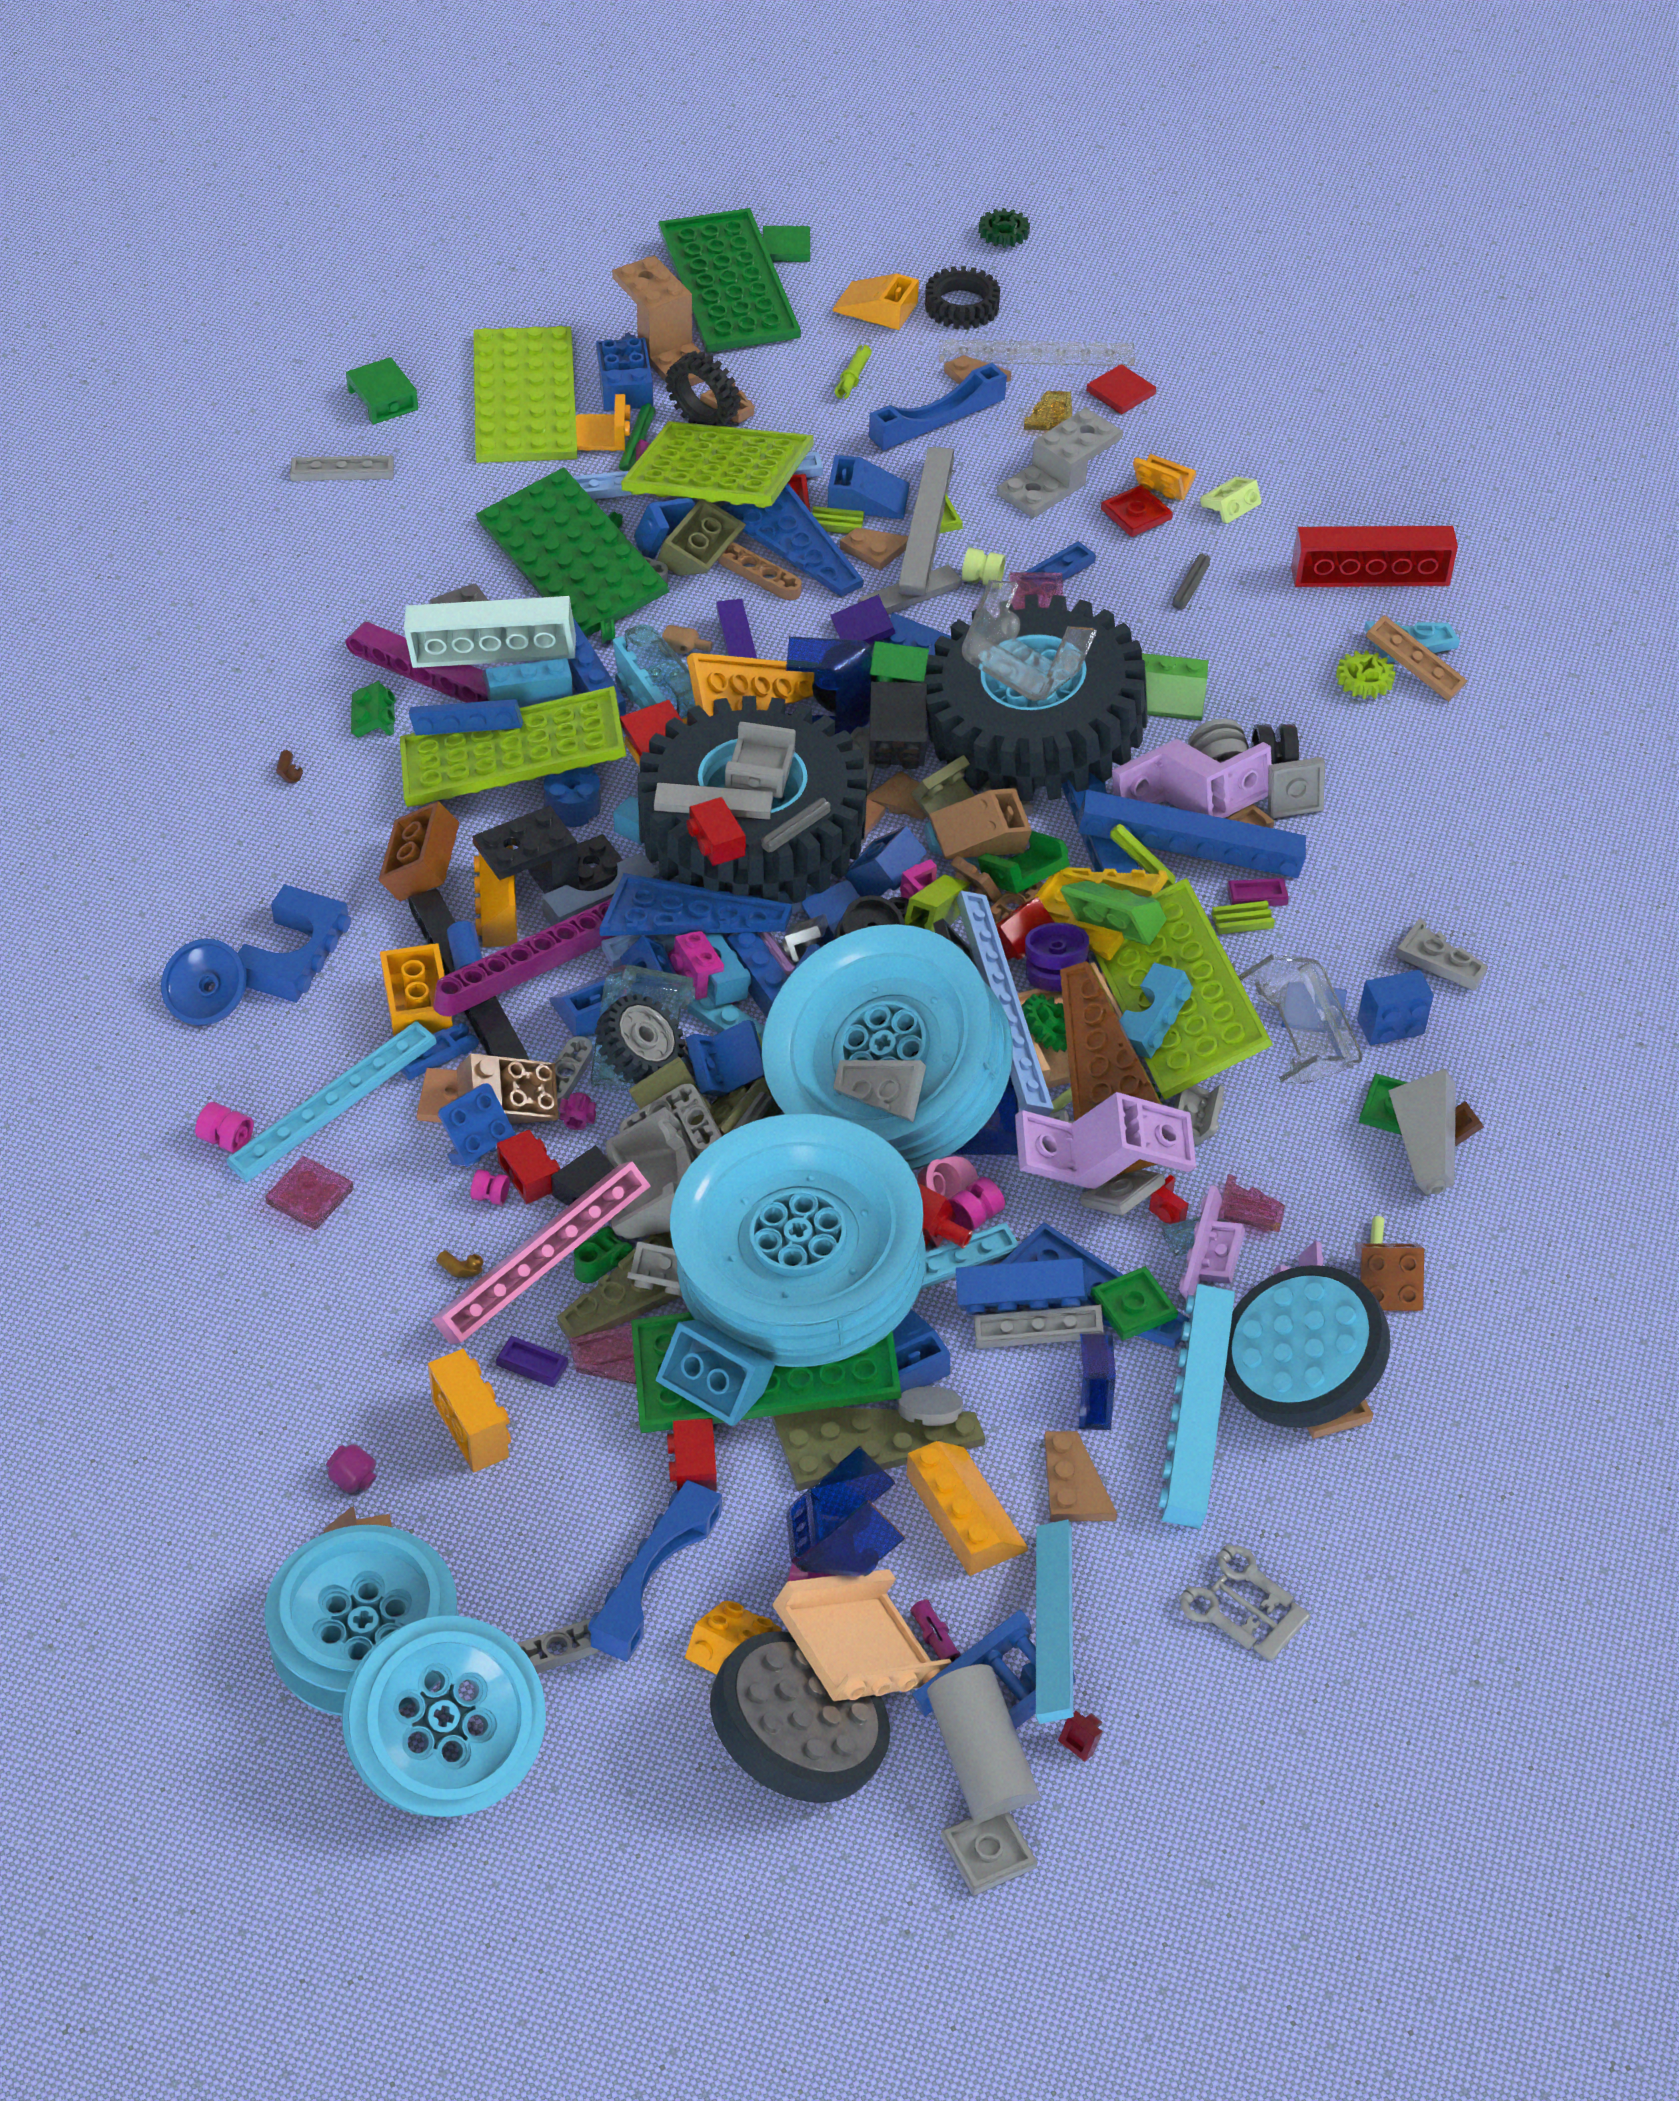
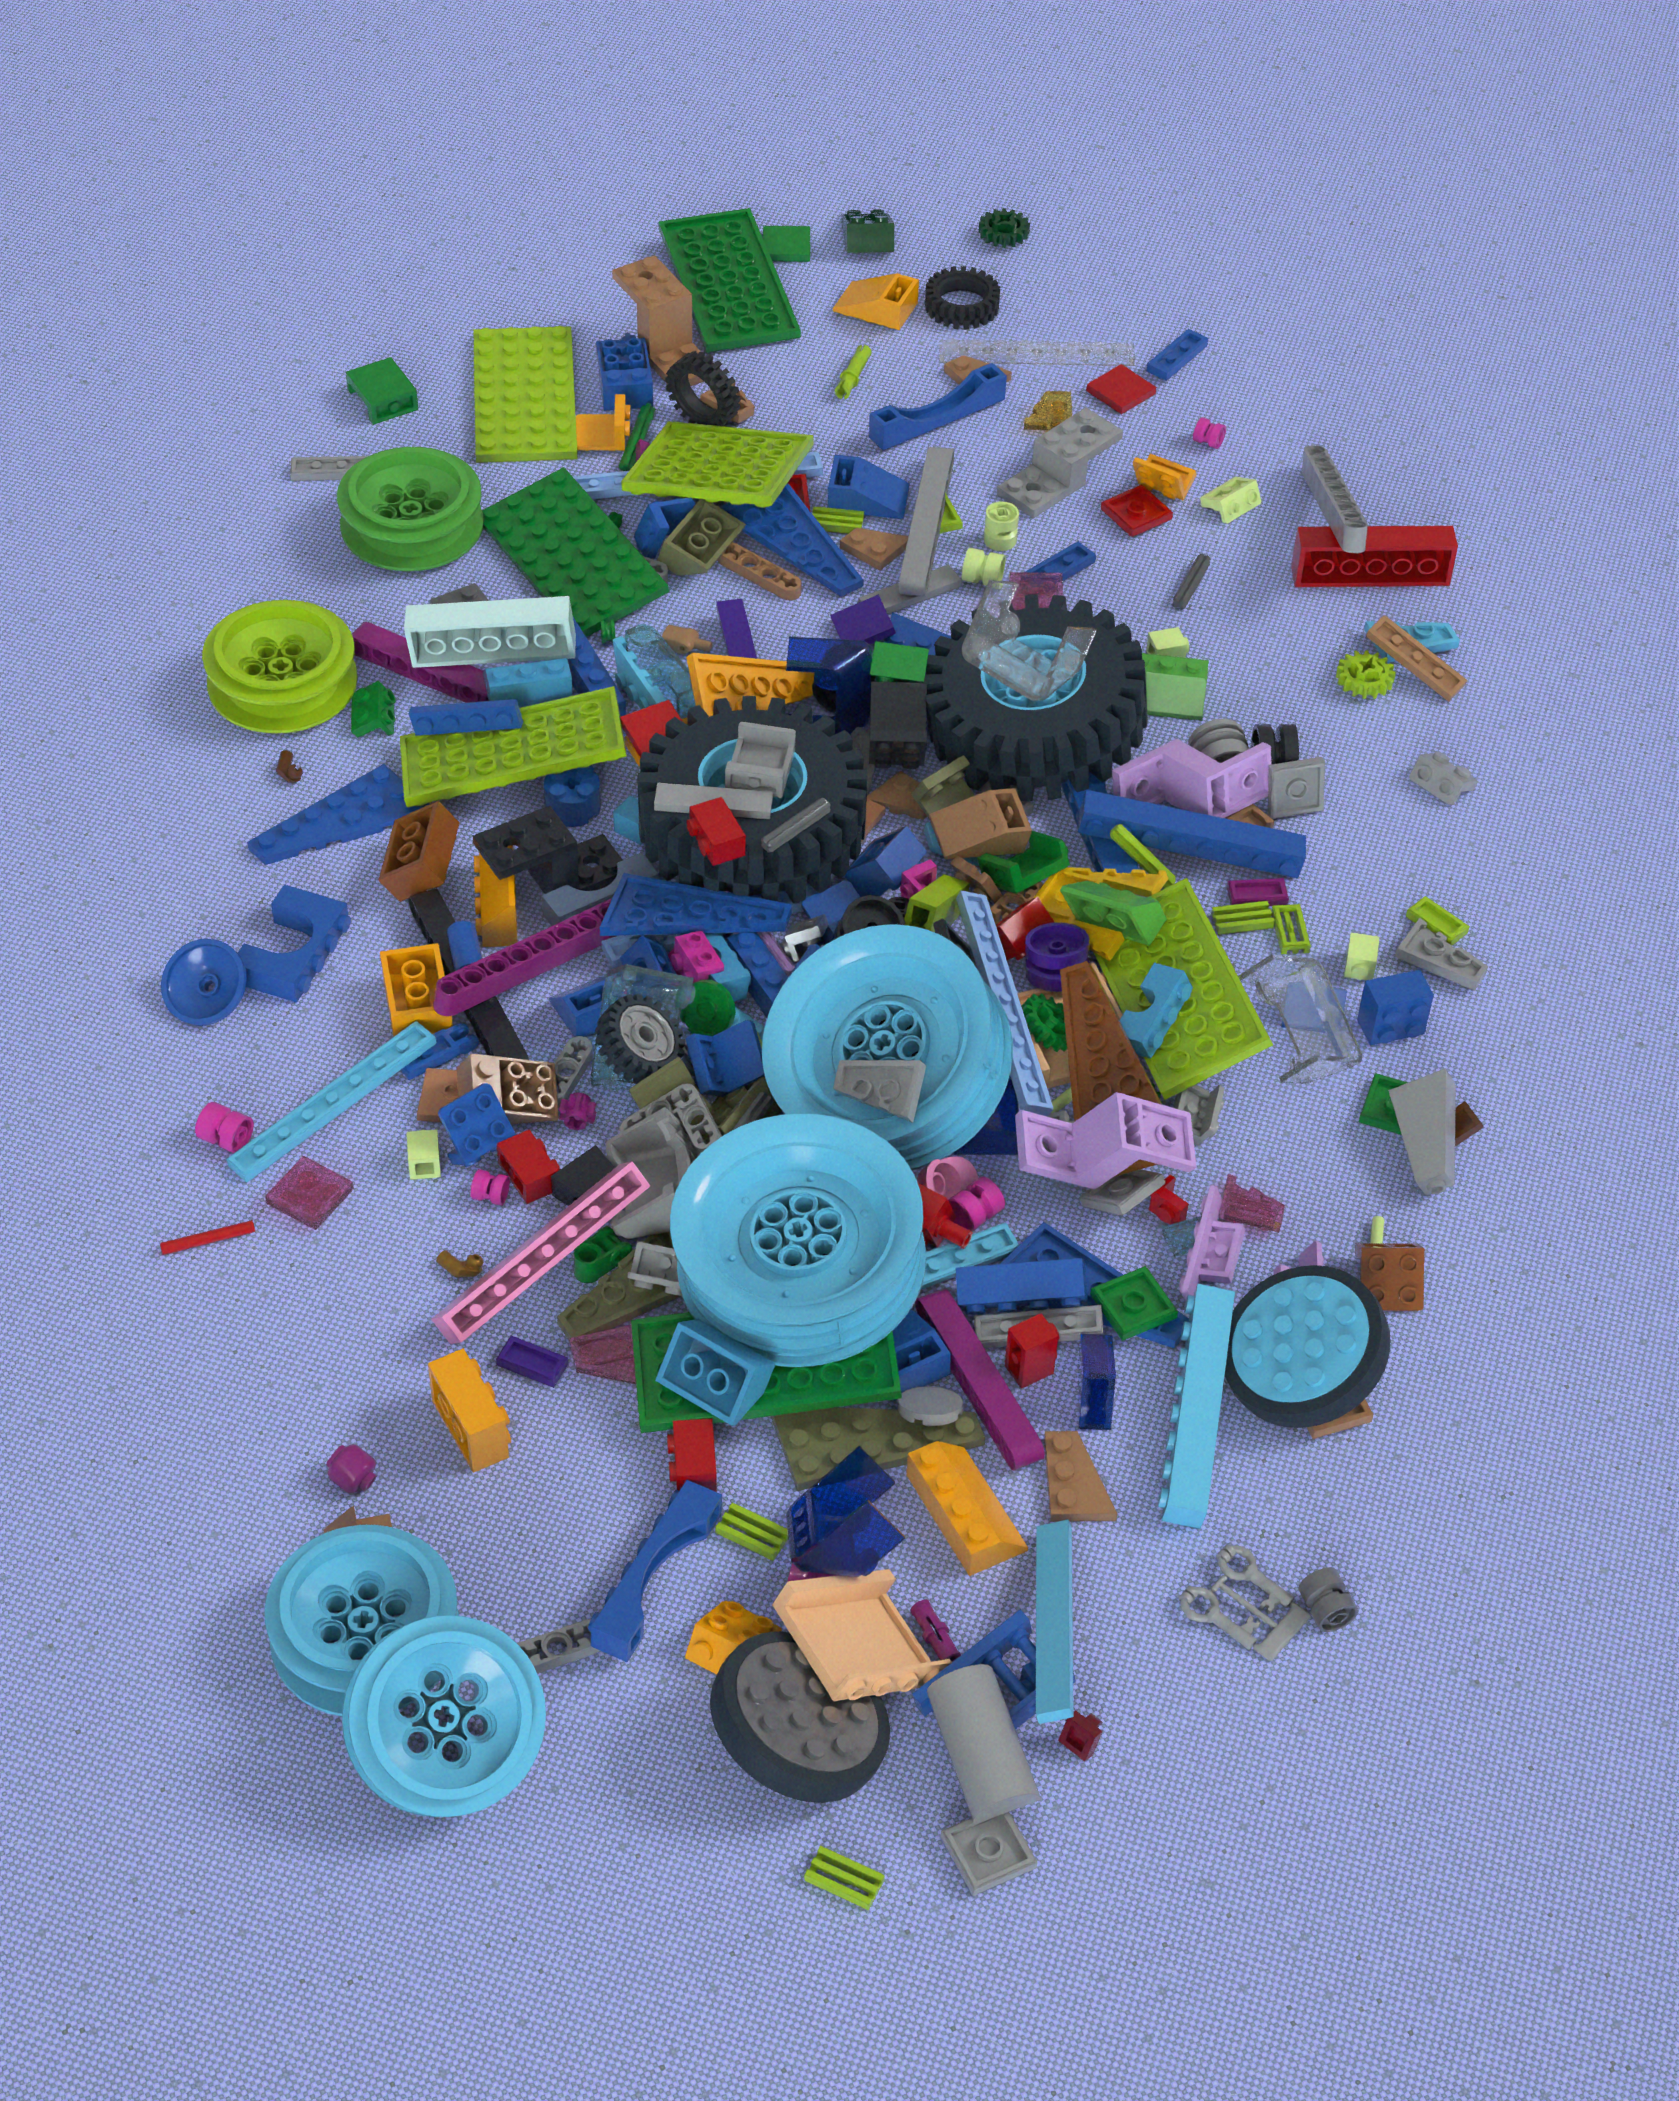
(207, 1237): none -> red bar
(280, 666): none -> lime wheel
(345, 815): none -> blue wing
(410, 508): none -> bright green wheel
(423, 1154): none -> yellowish green brick
(711, 1009): none -> green tile
(756, 1527): none -> lime tile
(850, 1866): none -> lime tile
(868, 231): none -> dark green slope
(981, 1381): none -> magenta beam
(1001, 526): none -> yellowish green wheel
(1031, 1350): none -> red brick
(1167, 643): none -> yellowish green brick
(1177, 354): none -> blue plate
(1209, 433): none -> dark pink wheel
(1281, 937): none -> lime tile
(1327, 1598): none -> flat silver wheel
(1334, 499): none -> light grey beam
(1361, 956): none -> yellowish green brick
(1438, 920): none -> lime tile
(1441, 777): none -> light grey bracket

